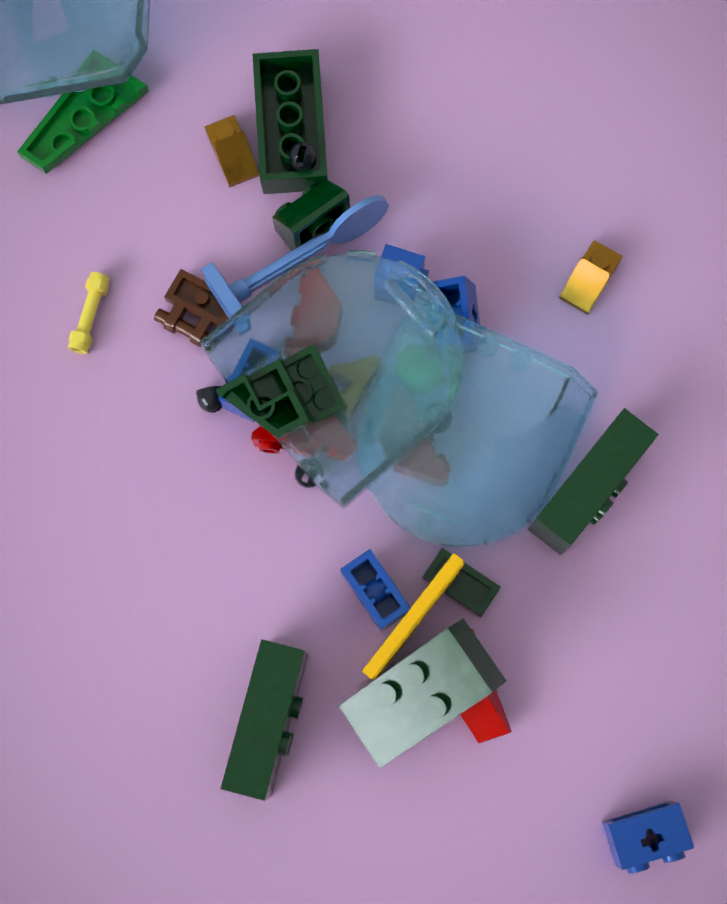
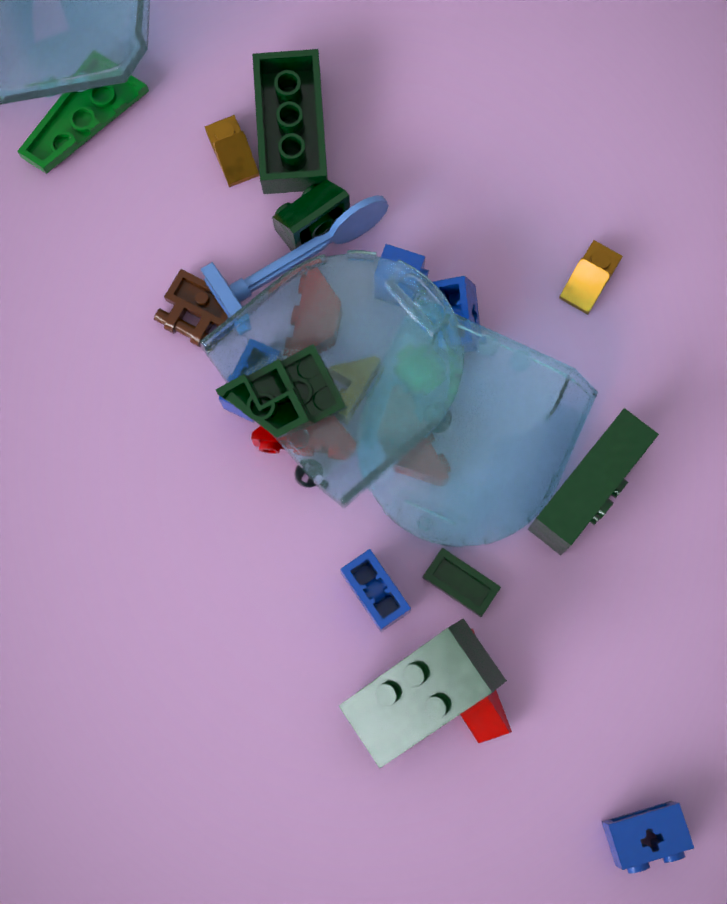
(97, 286): light yellow bar -> none
(208, 399): black hinge -> none
(265, 720): dark green brick -> none
(309, 157): black hinge -> none
(414, 617): yellow tile -> none

